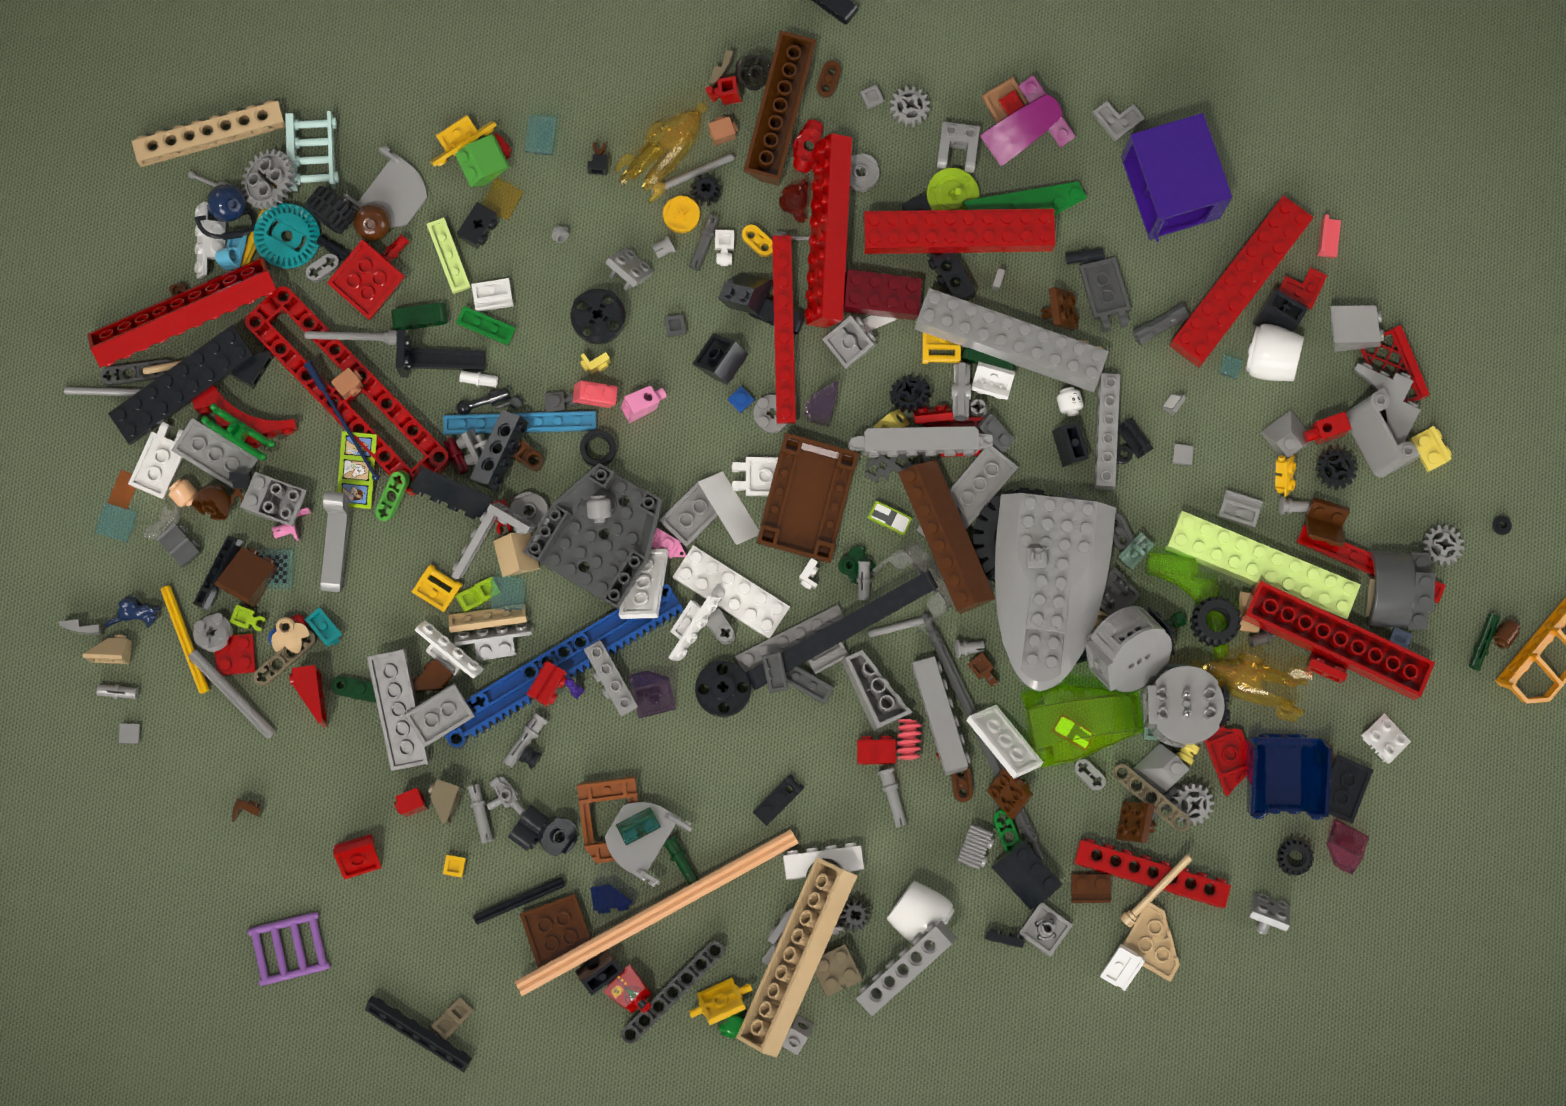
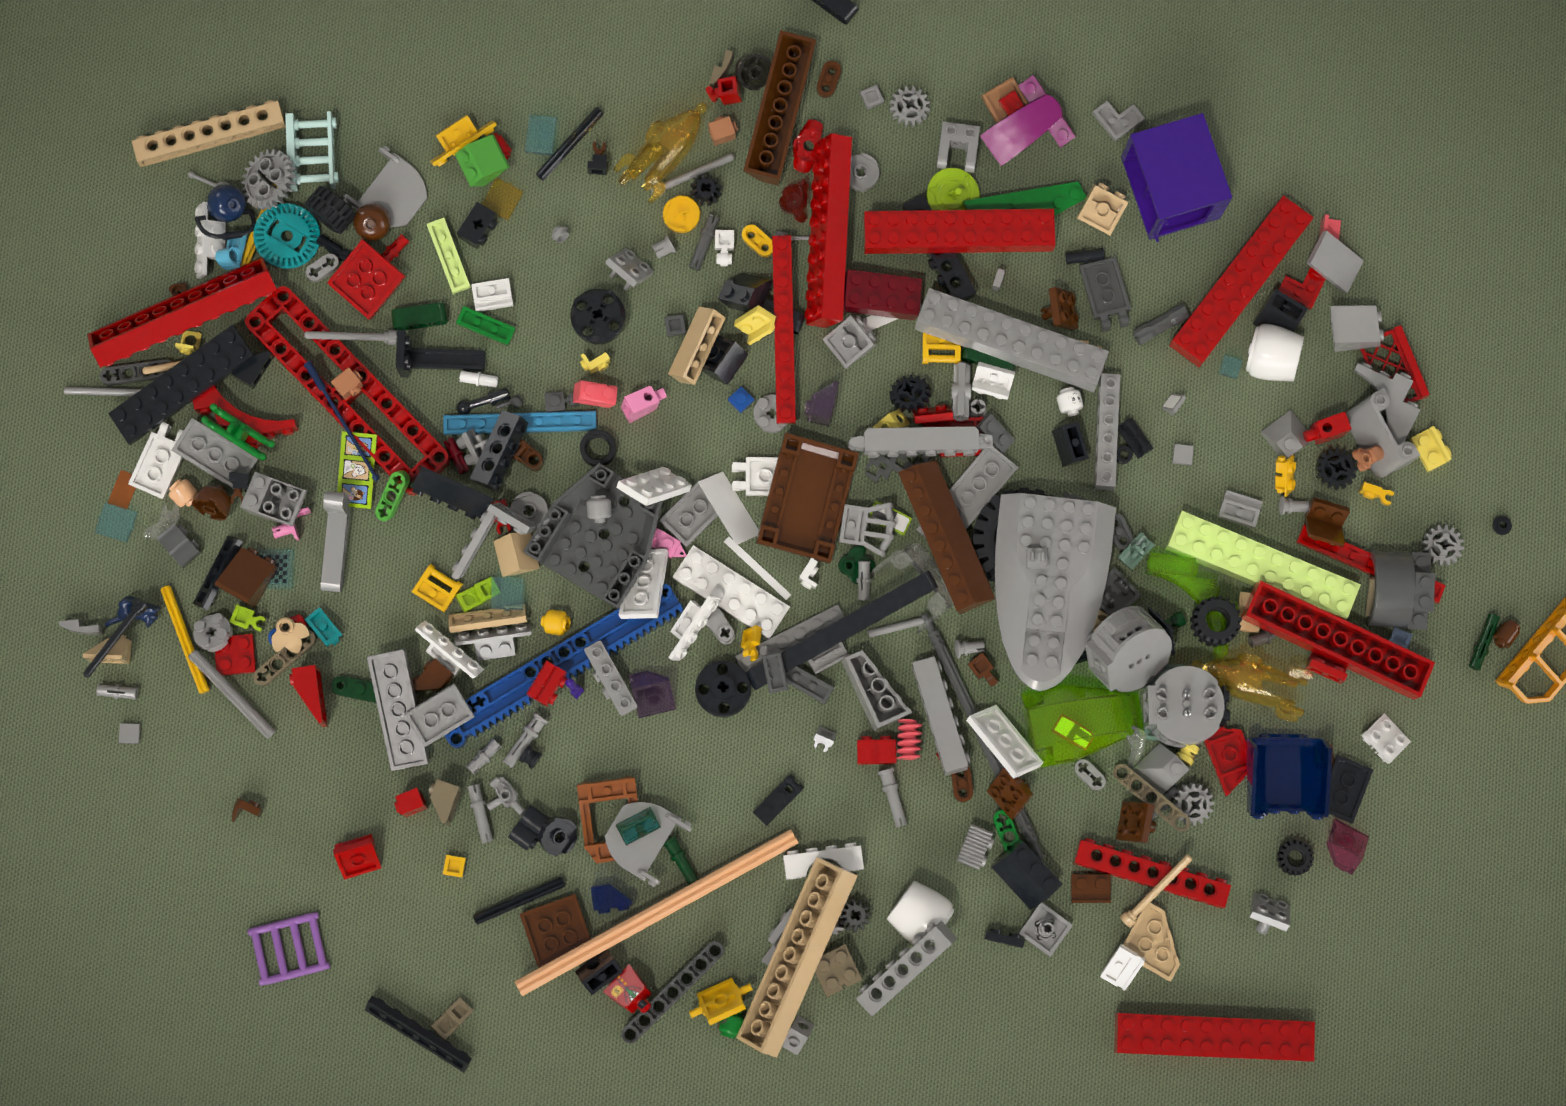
(137, 608): none -> black piece
(189, 349): none -> light yellow bracket
(483, 756): none -> light grey pin
(556, 622): none -> yellow head
(569, 144): none -> black axle
(654, 486): none -> white plate
(696, 345): none -> tan brick
(750, 639): none -> yellow plate
(756, 324): none -> light yellow bracket
(757, 568): none -> white sticker
(824, 737): none -> light grey tile
(856, 522): none -> light grey plate
(1102, 208): none -> tan plate
(1137, 744): none -> clear piece
(1214, 1037): none -> red brick
(1335, 261): none -> light grey tile
(1368, 456): none -> nougat plate
(1371, 491): none -> yellow plate

